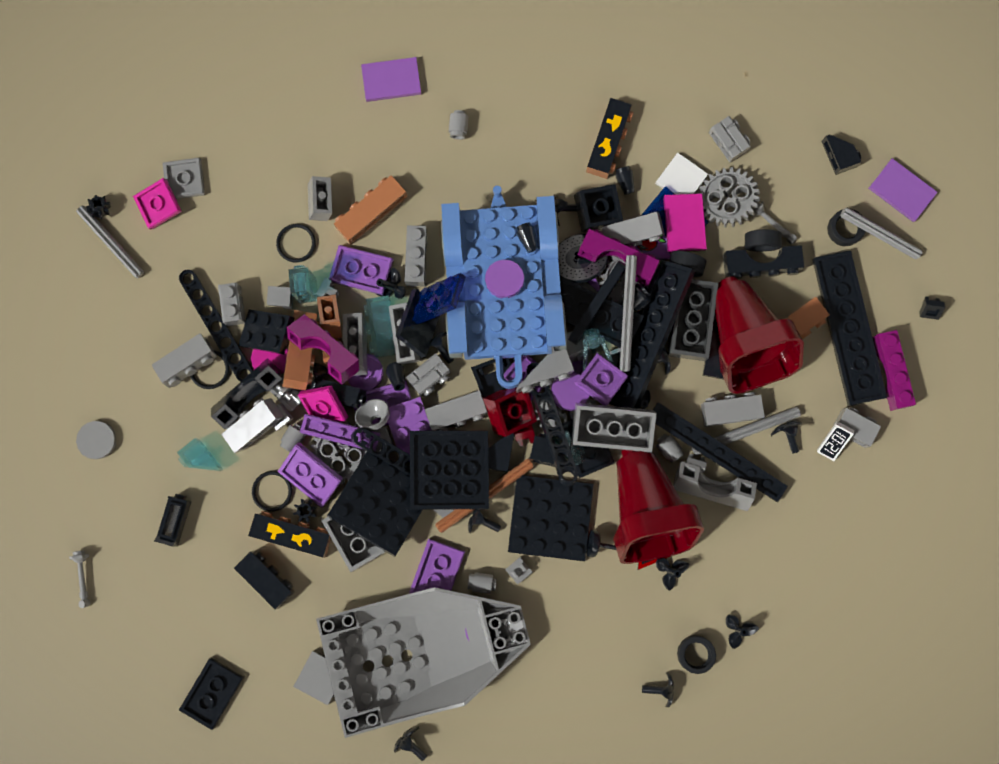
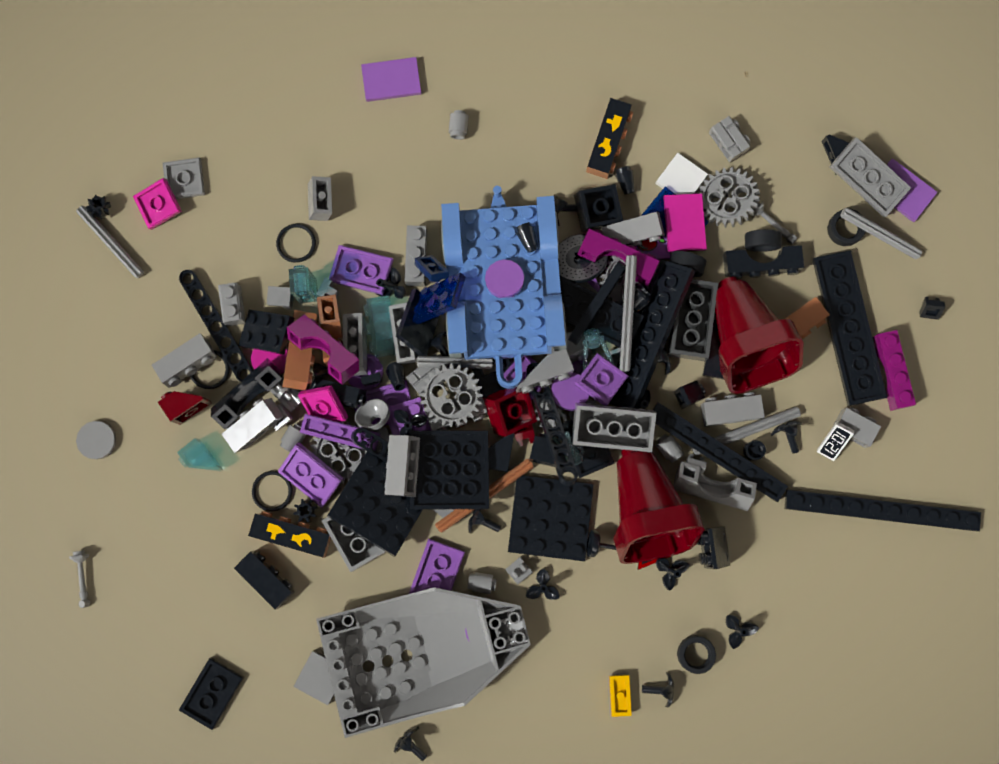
(173, 520): black window -> none
(182, 406): none -> dark red slope
(370, 209): nougat brick -> none
(371, 379): none -> black tile
(402, 416): none -> black plant
(402, 465): none -> light grey brick
(431, 268): none -> dark blue plate
(435, 403): none -> light grey gear
(438, 361): none -> light grey axle
(549, 591): none -> black plant
(620, 695): none -> yellow plate
(690, 394): none -> black slope
(714, 548): none -> black slope
(757, 450): none -> black wheel
(870, 177): none -> light grey plate
(882, 510): none -> black plate

